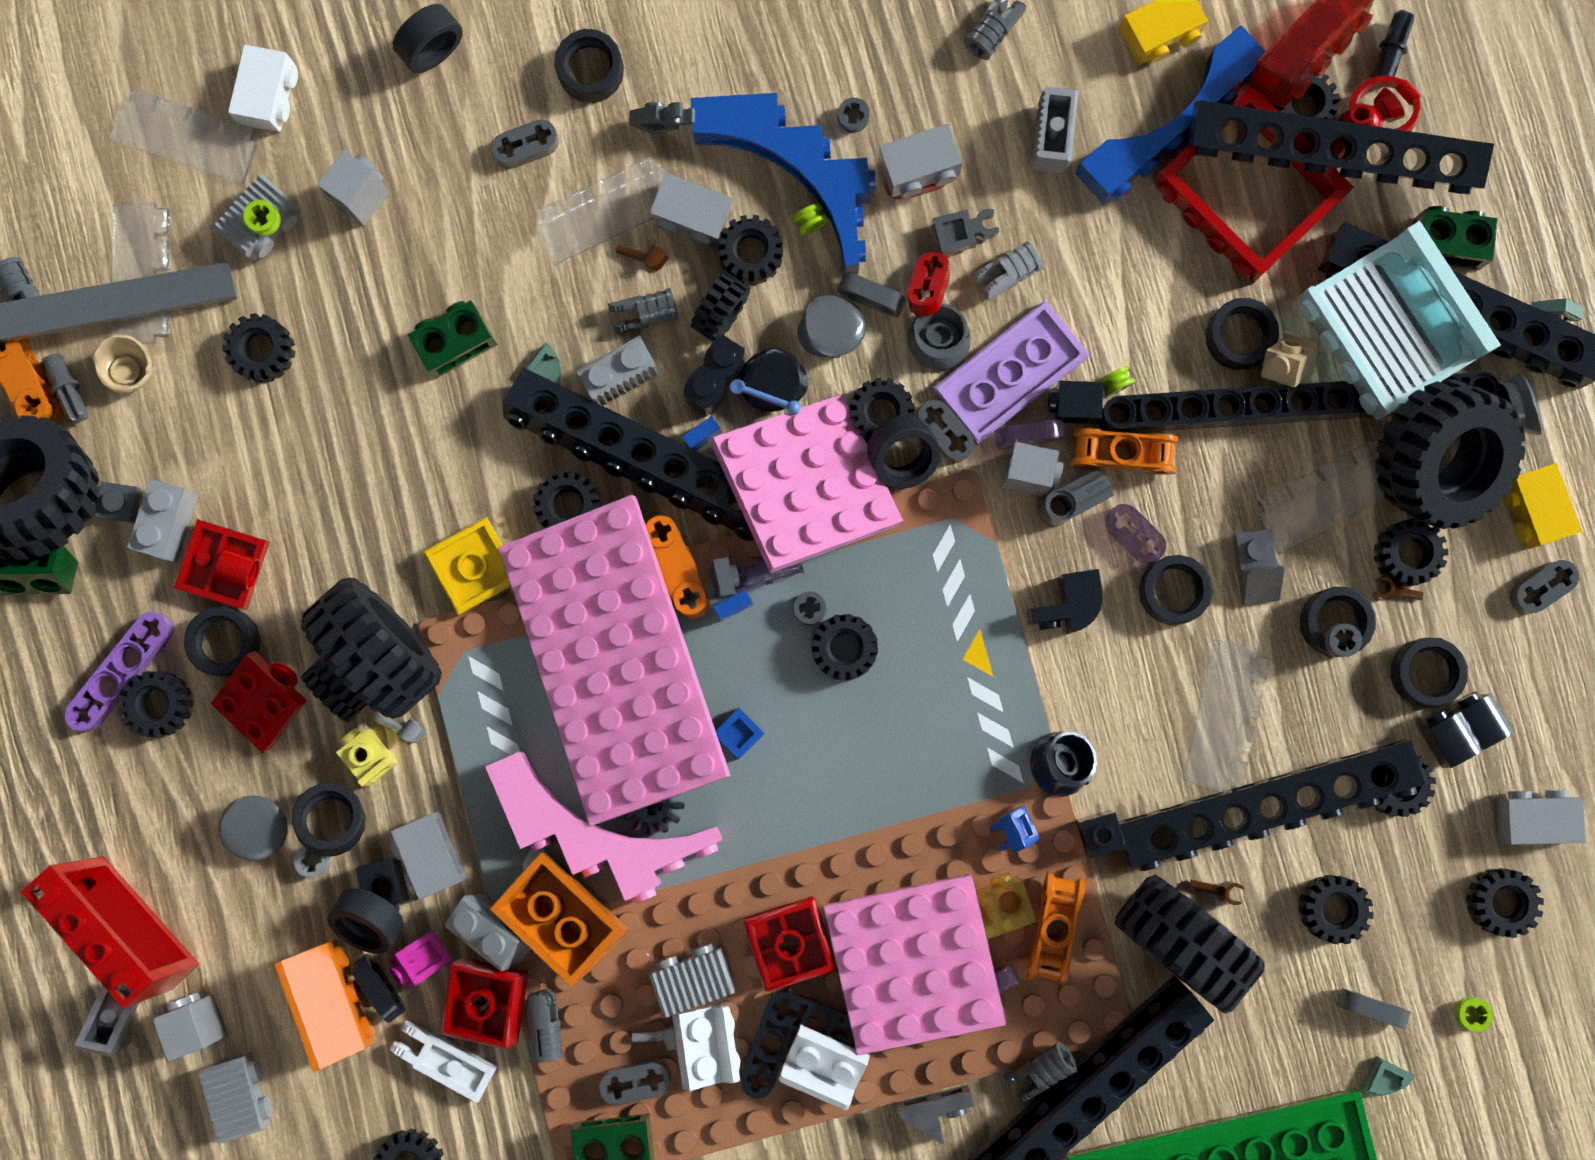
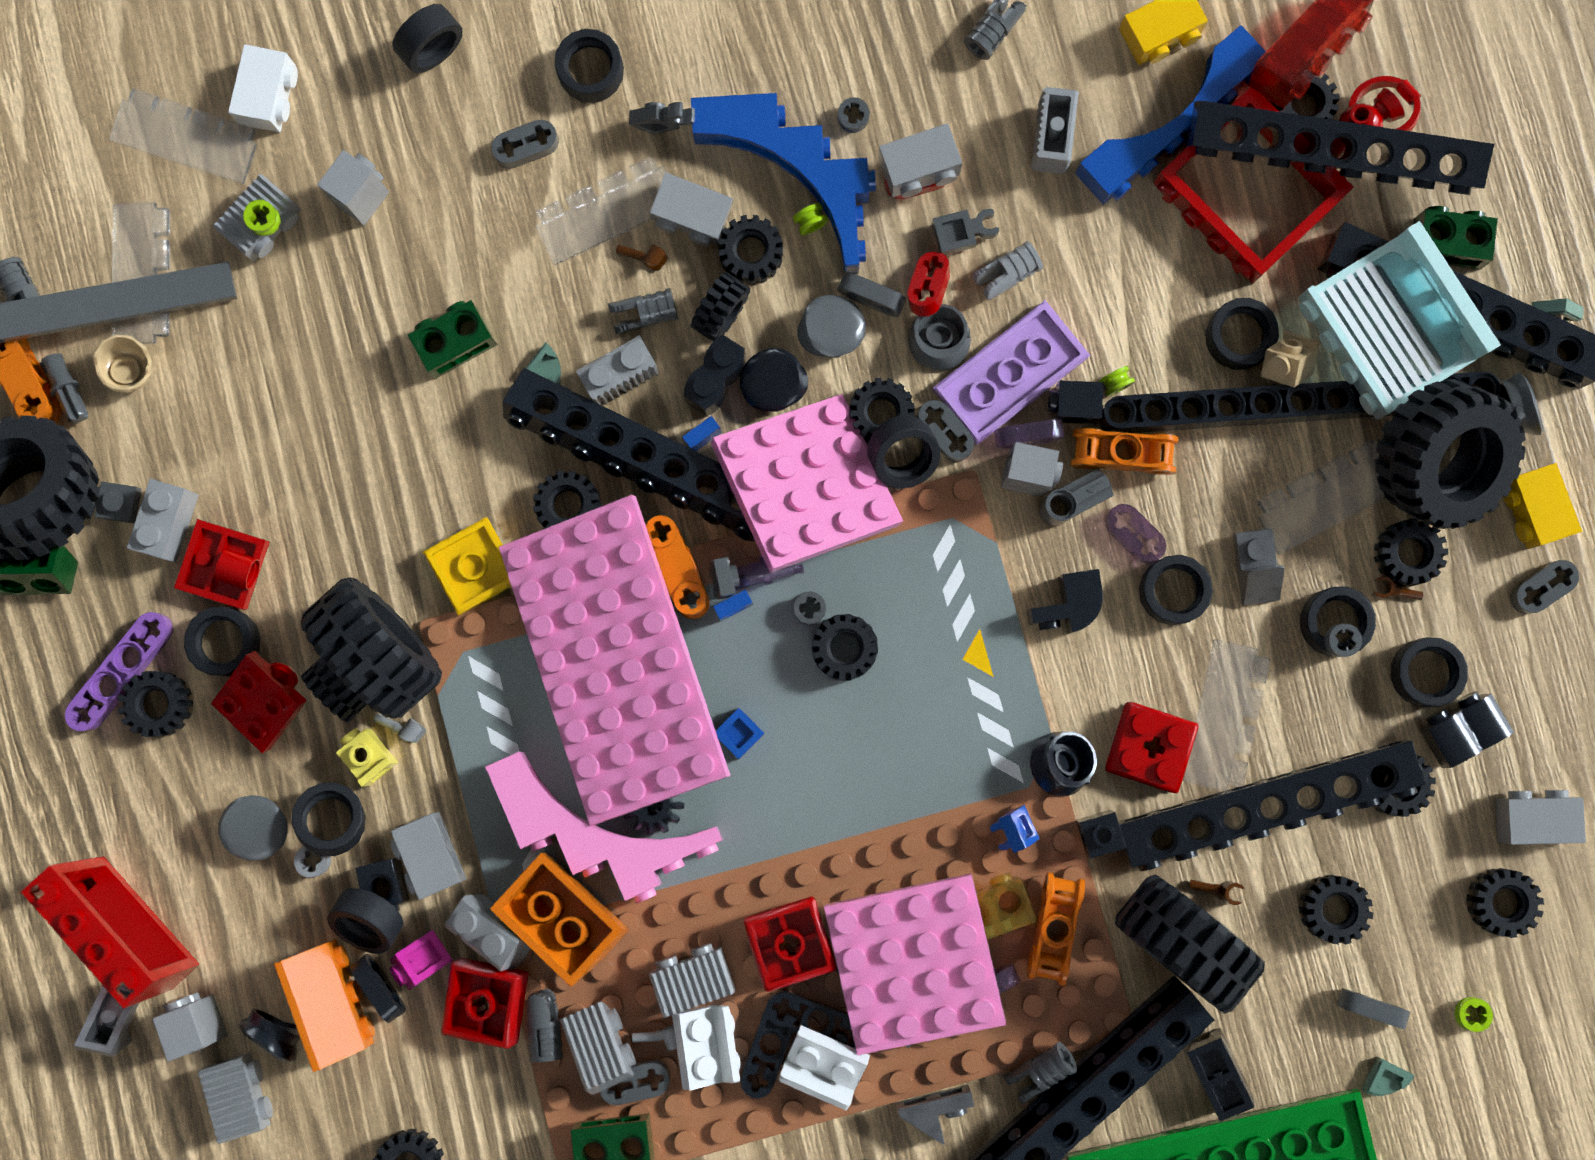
(240, 338): black tyre -> none
(272, 1034): none -> black piece
(446, 1062): white hinge -> none
(598, 1047): none -> light grey brick
(739, 387): medium blue hinge -> none
(1172, 735): none -> red brick
(1221, 1075): none -> black hinge
(1394, 44): black axle -> none

